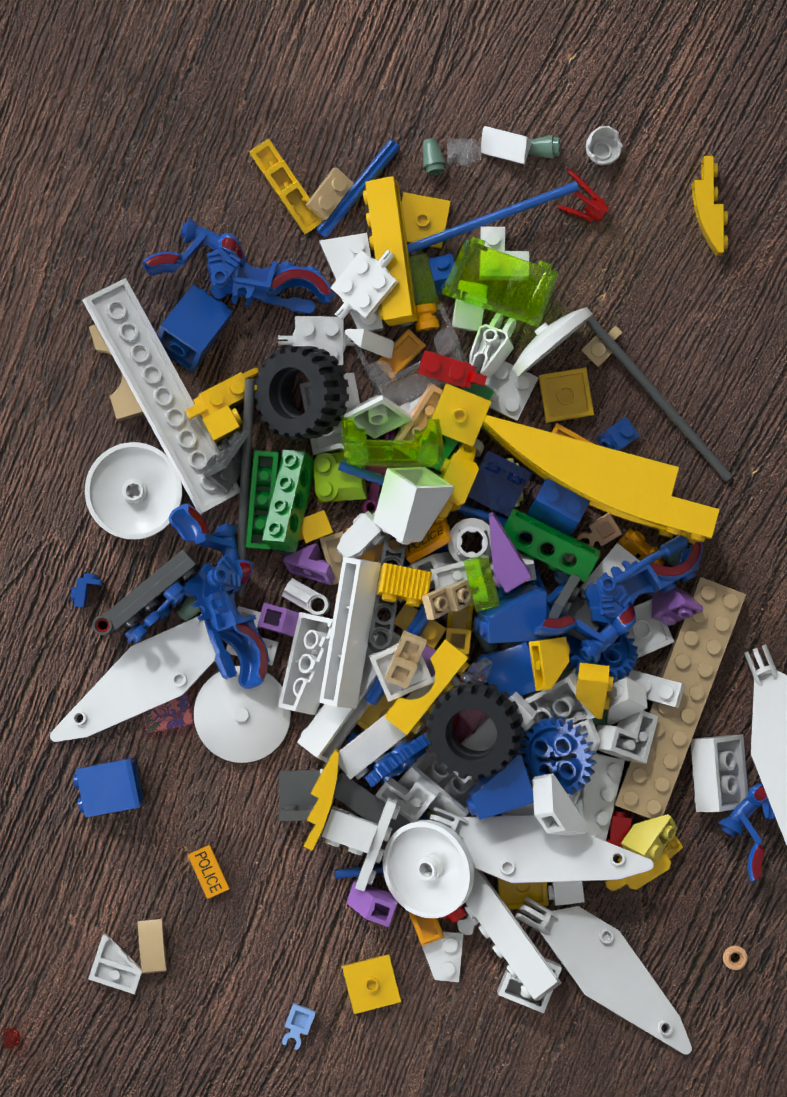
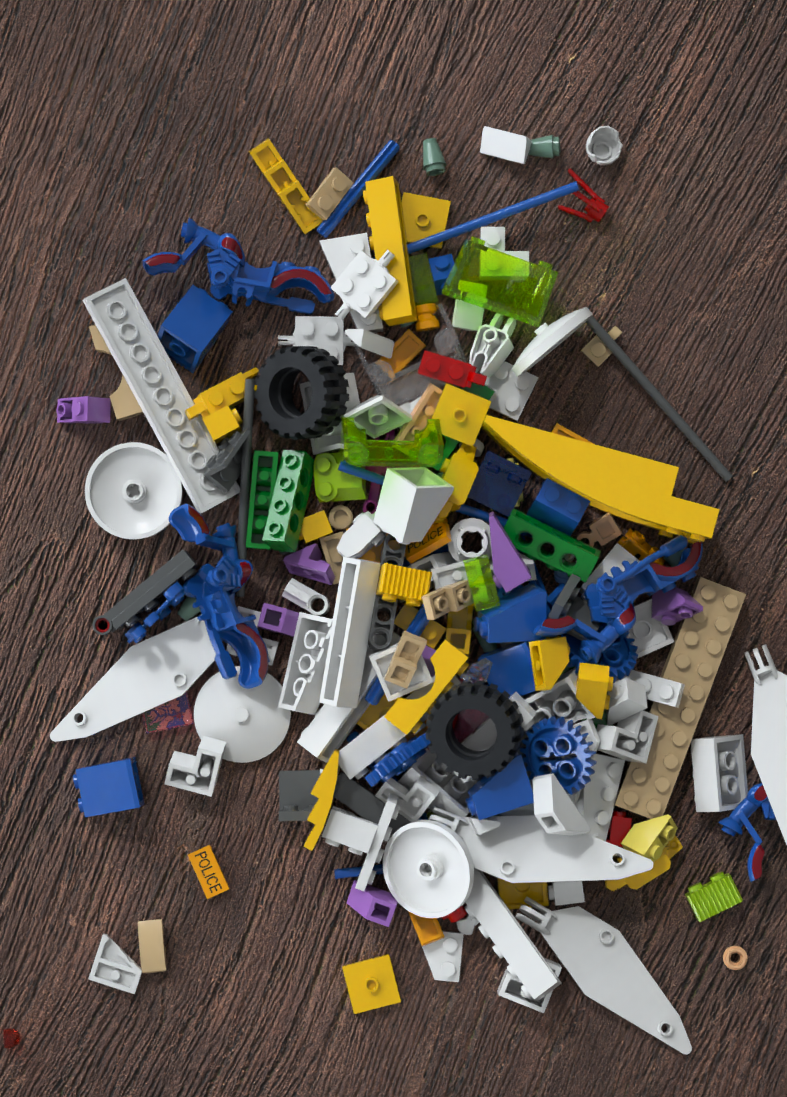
(80, 593): blue bracket -> none
(83, 410): none -> medium lavender slope
(197, 772): none -> white brick
(299, 1022): light blue plate -> none
(340, 517): none -> tan tile
(462, 151): clear brick -> none
(484, 825): none -> white slope
(566, 395): yellow plate -> none
(618, 435): blue bracket -> none
(710, 216): yellow slope -> none
(713, 896): none -> lime brick

